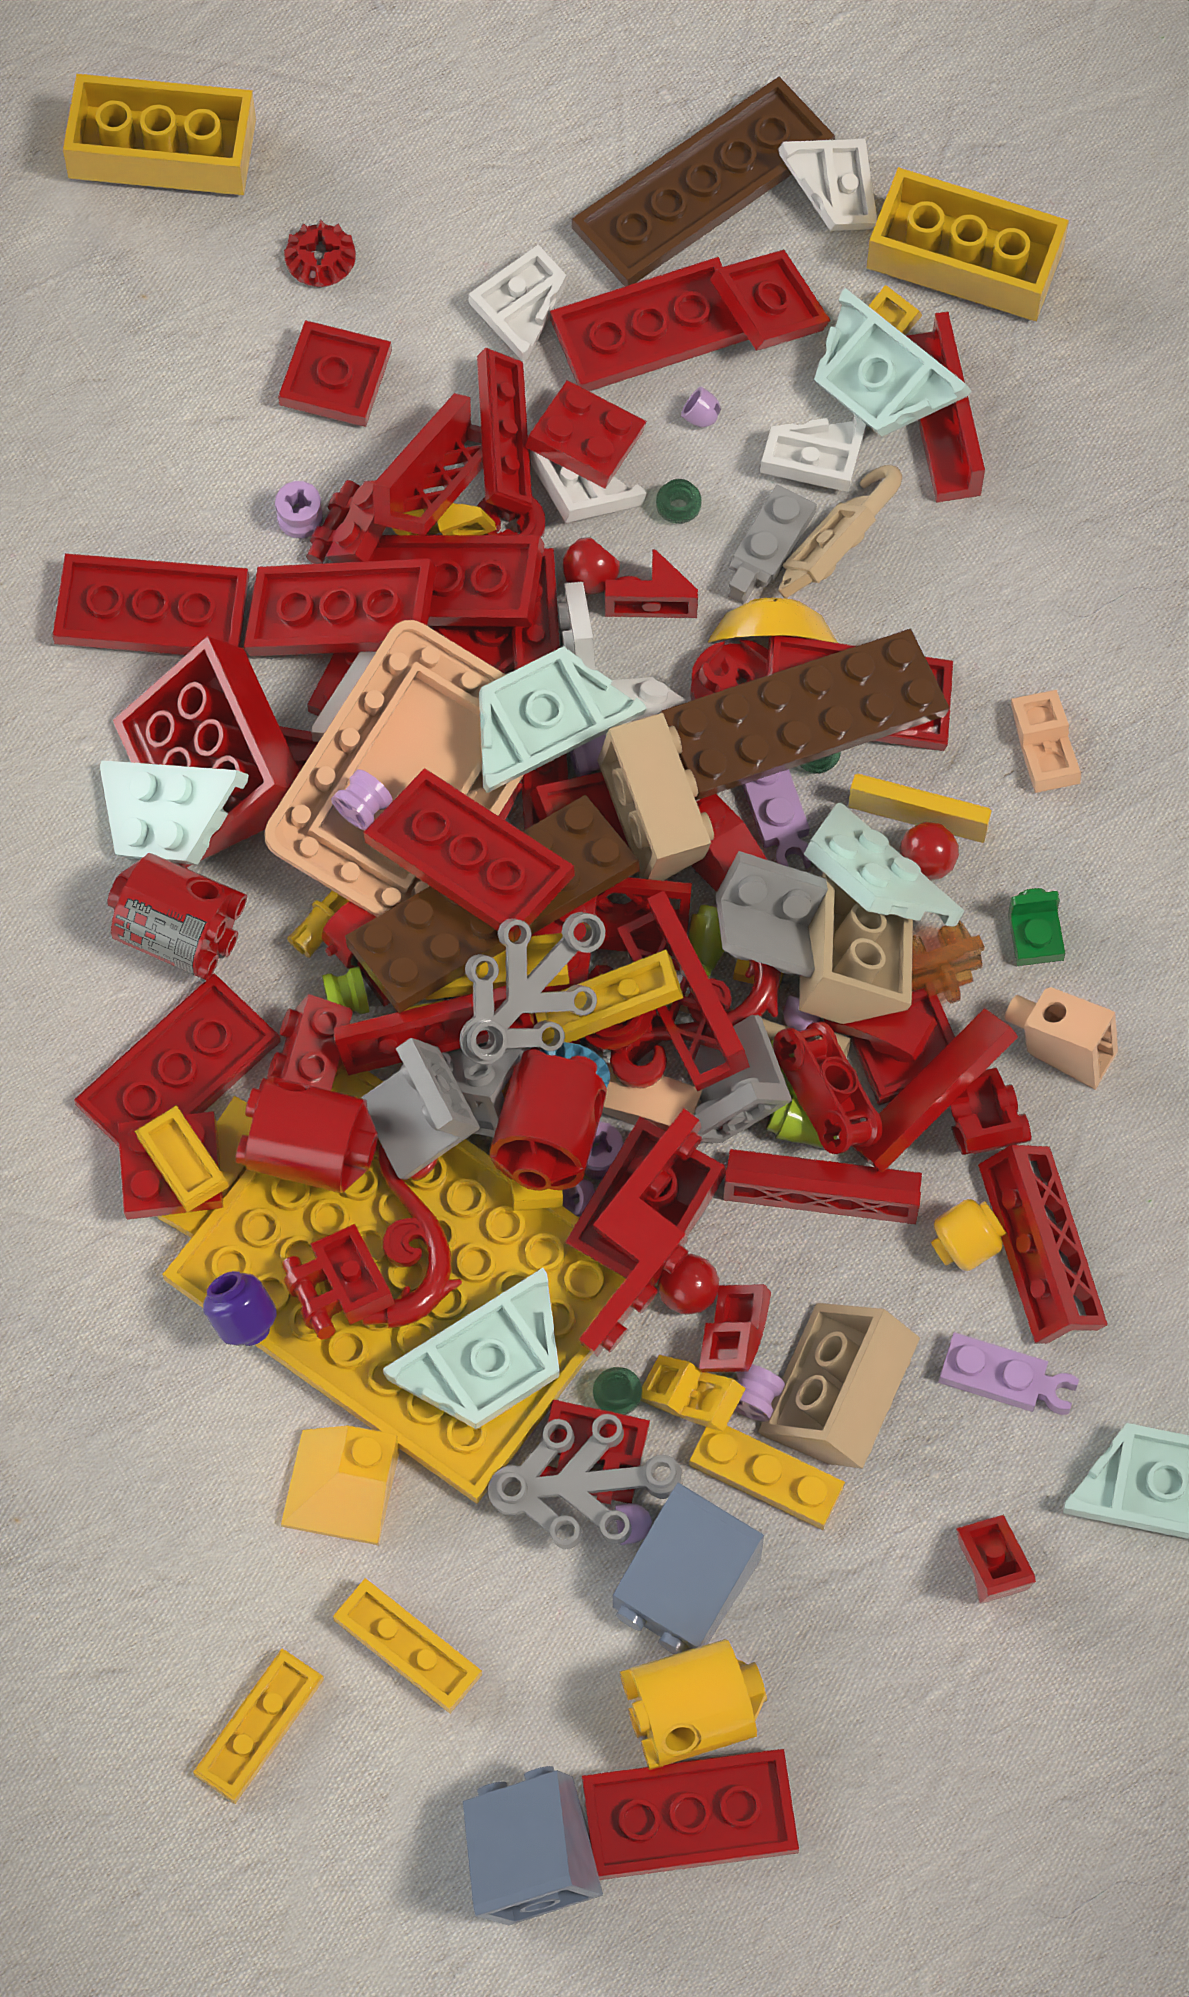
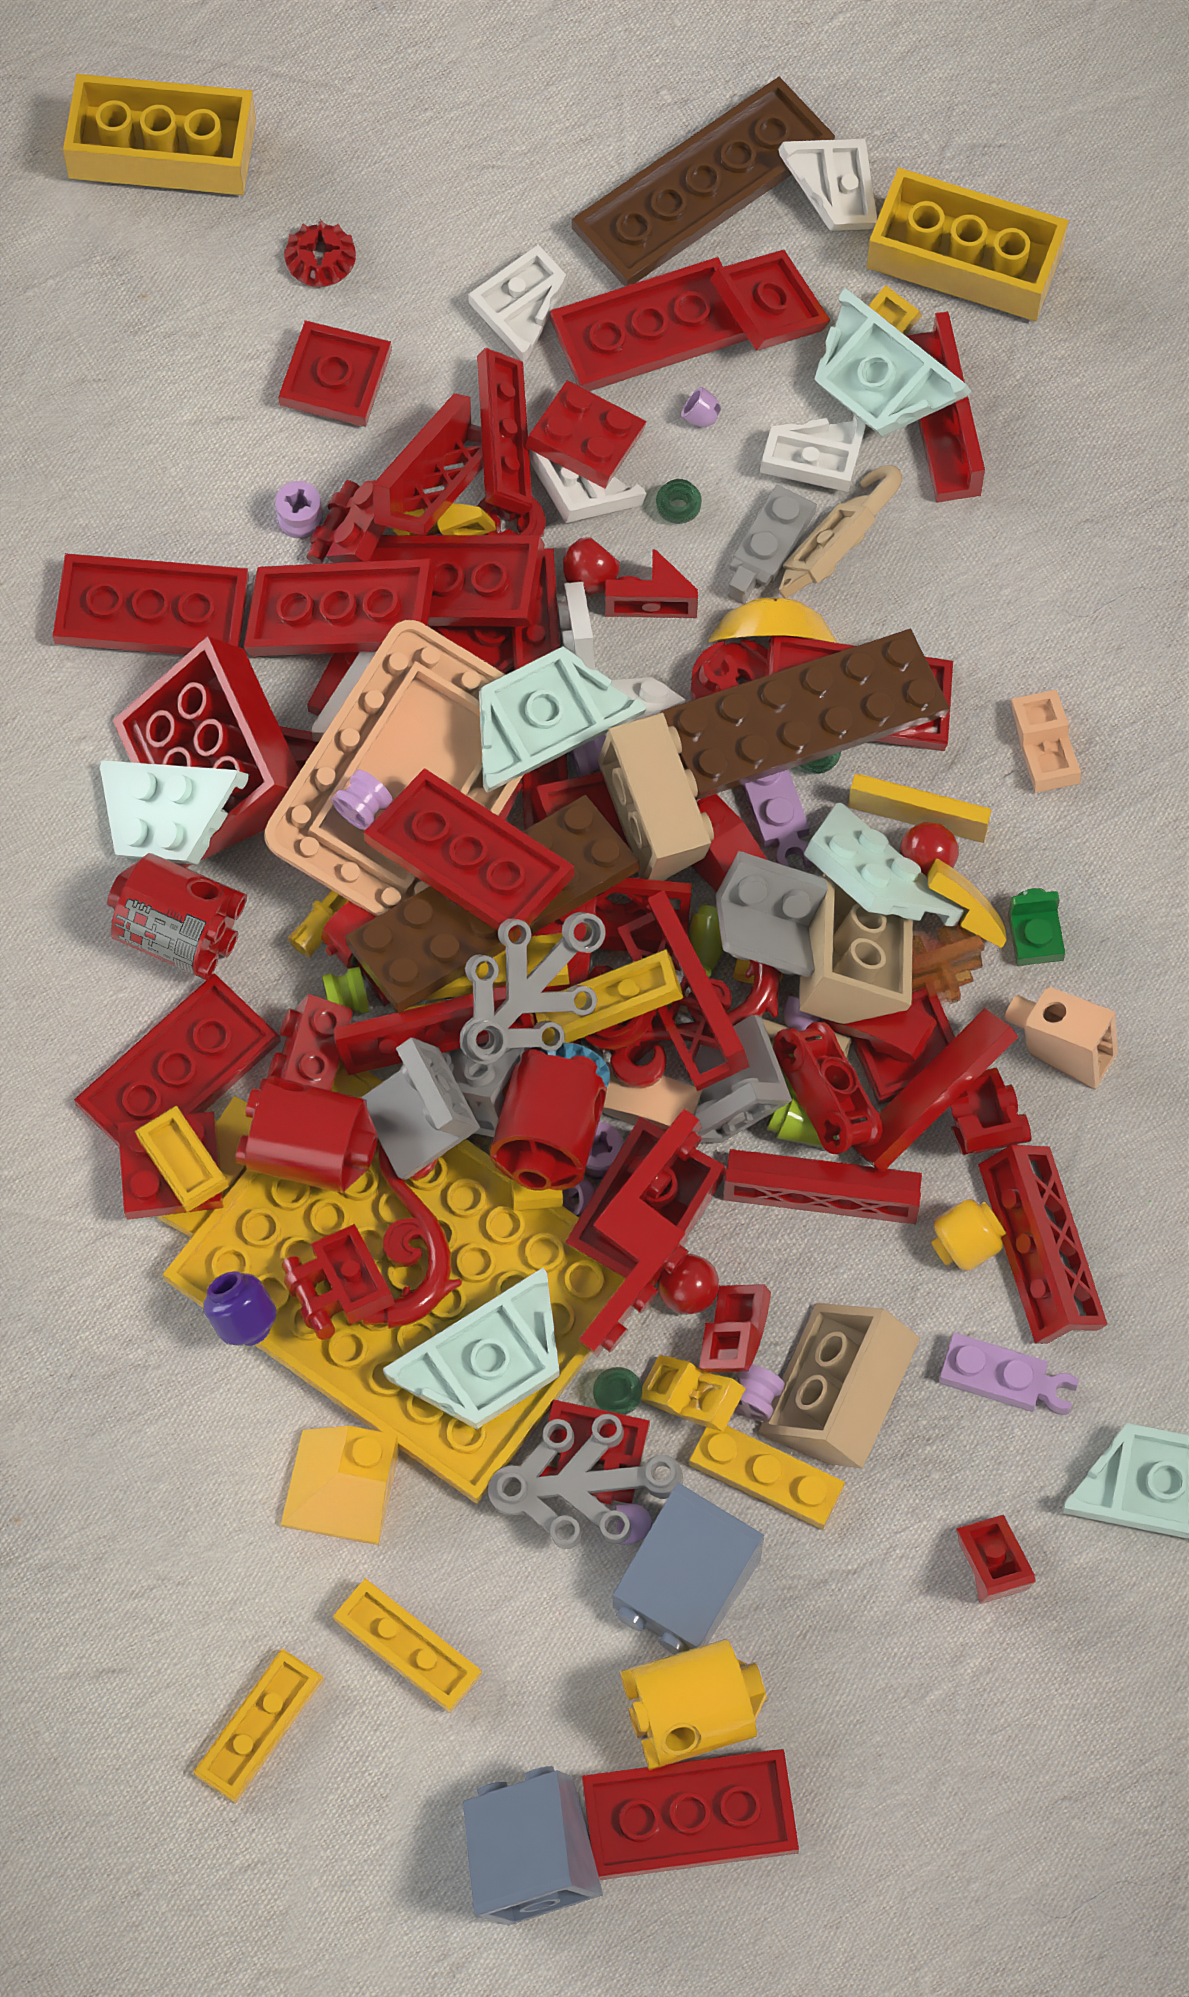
(979, 913): none -> yellow slope

